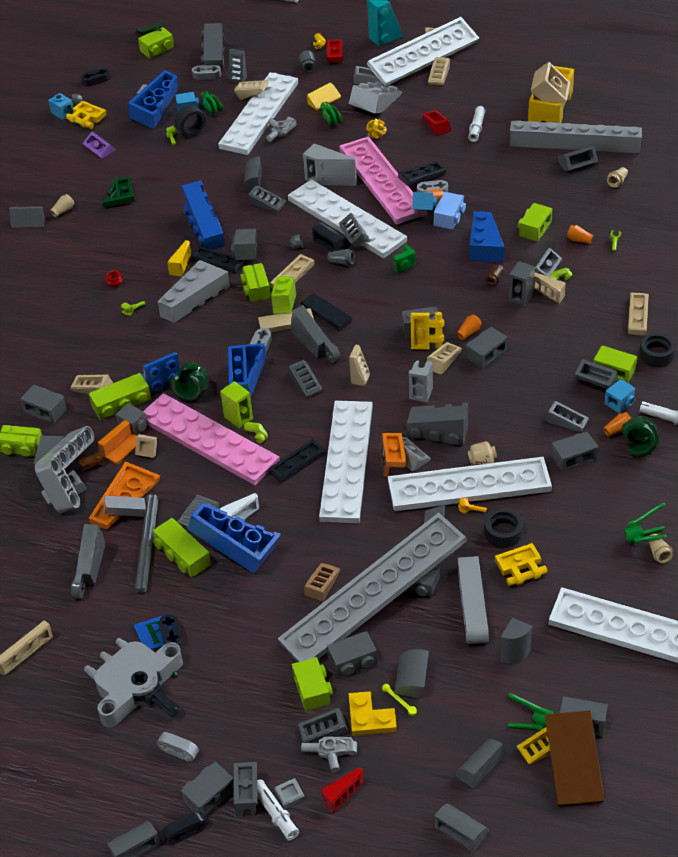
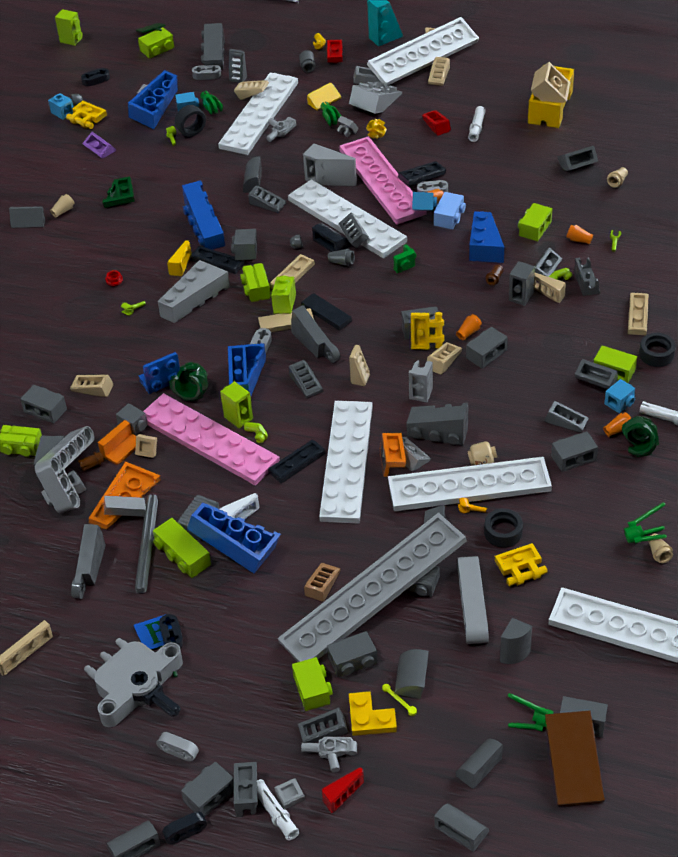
(68, 27): none -> lime brick
(115, 396): lime brick -> none
(348, 125): none -> light grey tile
(539, 755): yellow slope -> none
(575, 136): light grey brick -> none
(585, 277): none -> dark grey hinge

